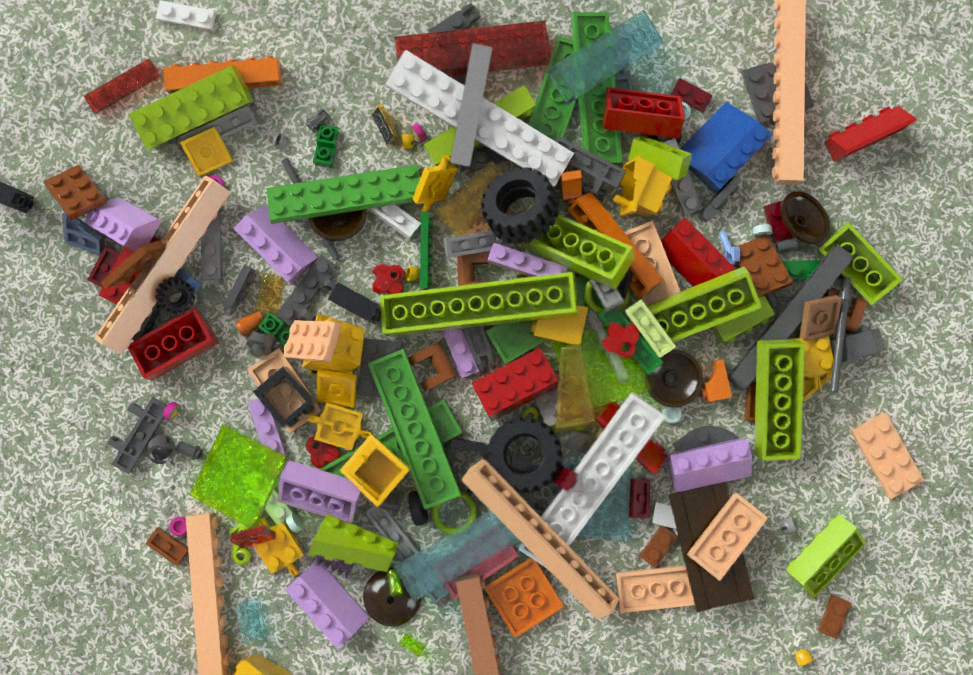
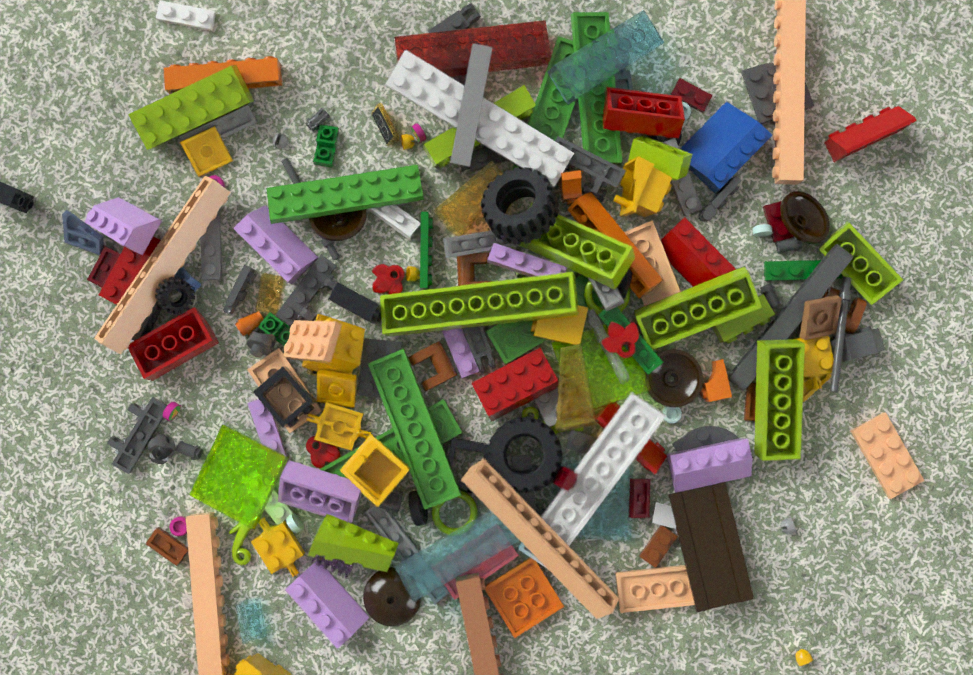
(74, 192): dark orange plate -> none
(122, 86): clear red plate -> none
(134, 263): dark orange plate -> none
(253, 537): clear red plate -> none
(394, 582): clear neon green pin -> none
(411, 644): clear neon green pin -> none
(435, 183): yellow plate -> none
(650, 328): yellowish green plate -> none
(727, 536): light nougat plate -> none
(731, 253): light blue bar -> none
(764, 266): dark orange plate -> none
(826, 555): lime slope -> none
(834, 616): dark orange plate -> none

